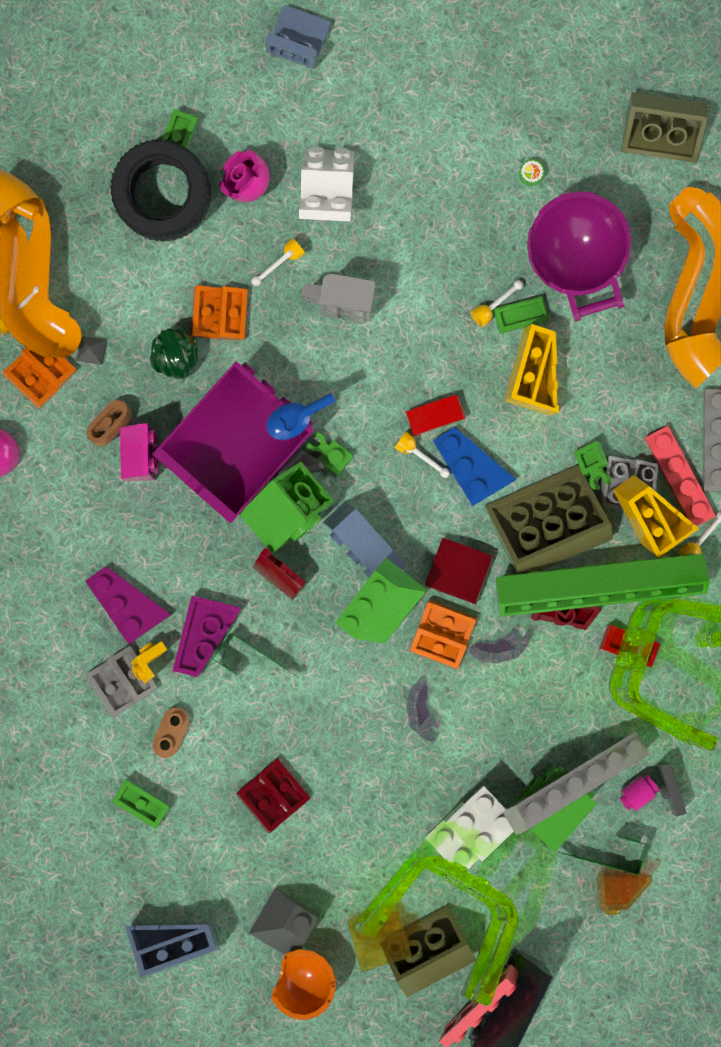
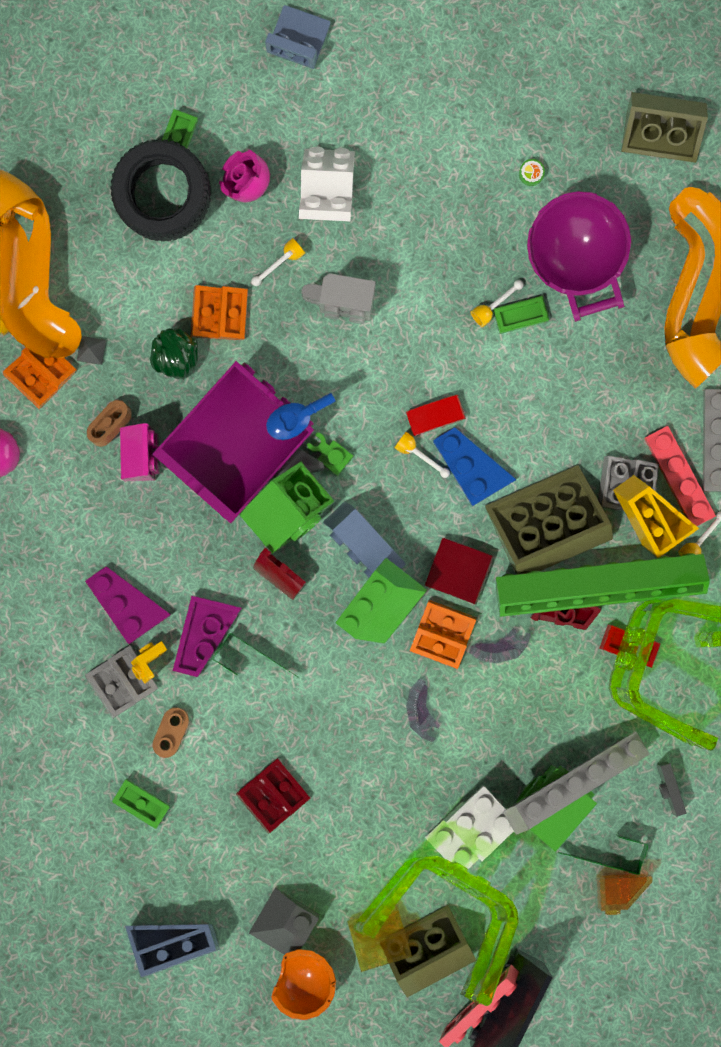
(534, 372): yellow wedge -> none
(591, 462): bright green plate -> none
(638, 793): dark pink brick -> none

